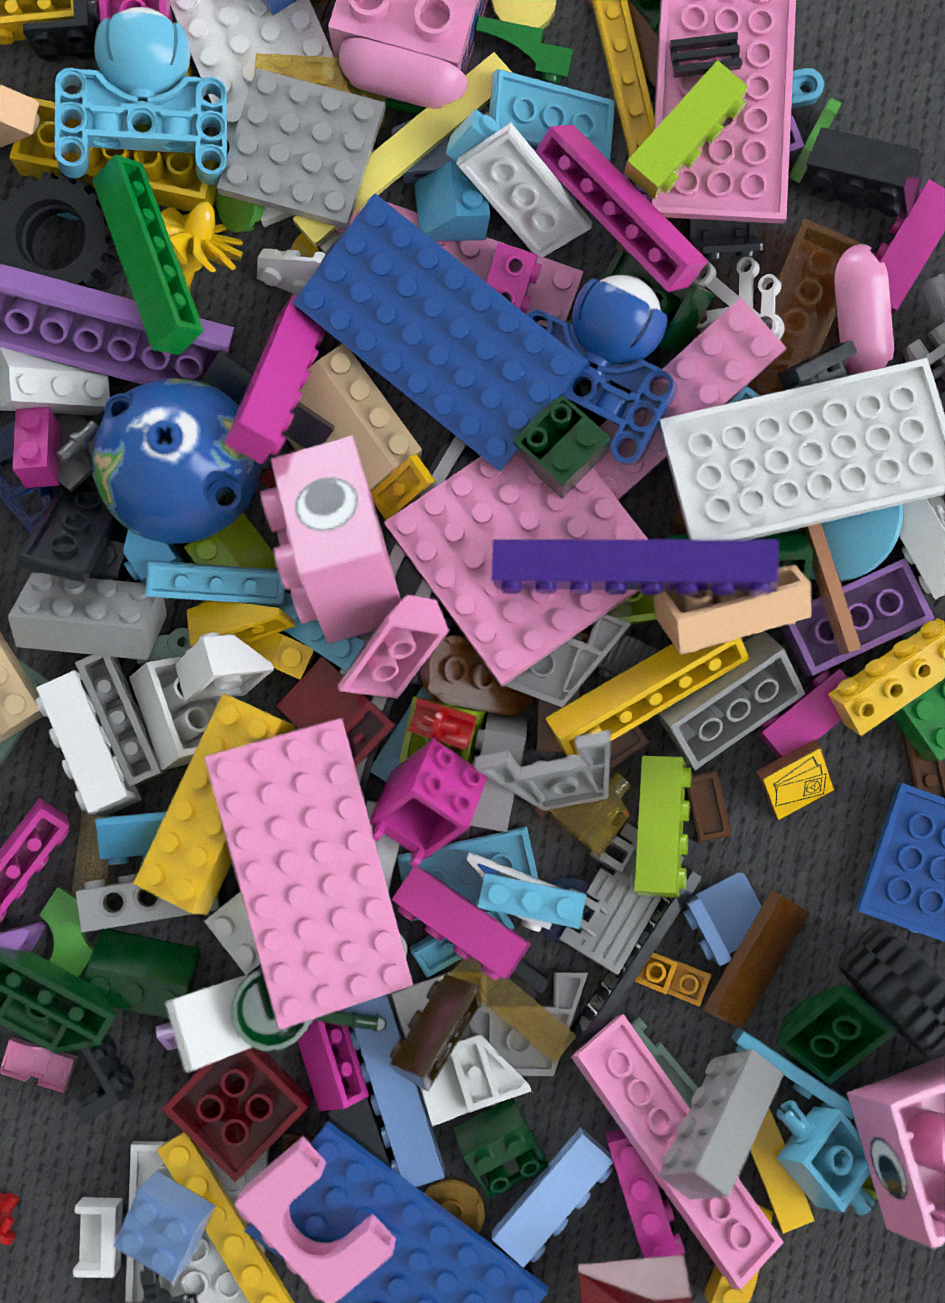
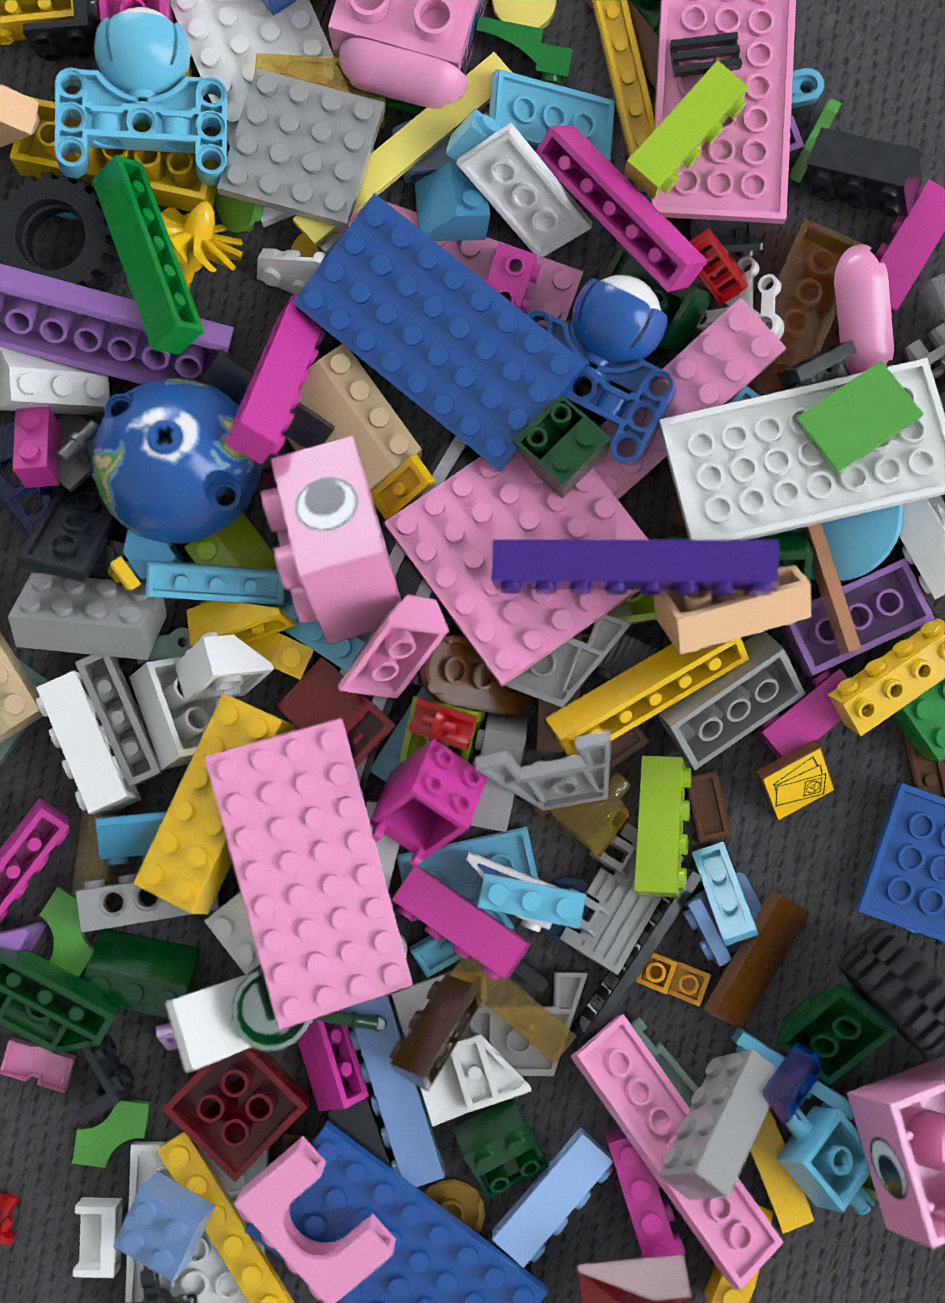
(97, 1142): none -> bright green tile
(121, 572): none -> yellow tile
(724, 893): none -> medium azure plate
(727, 283): none -> red slope
(792, 1082): none -> clear blue slope
(859, 417): none -> bright green tile

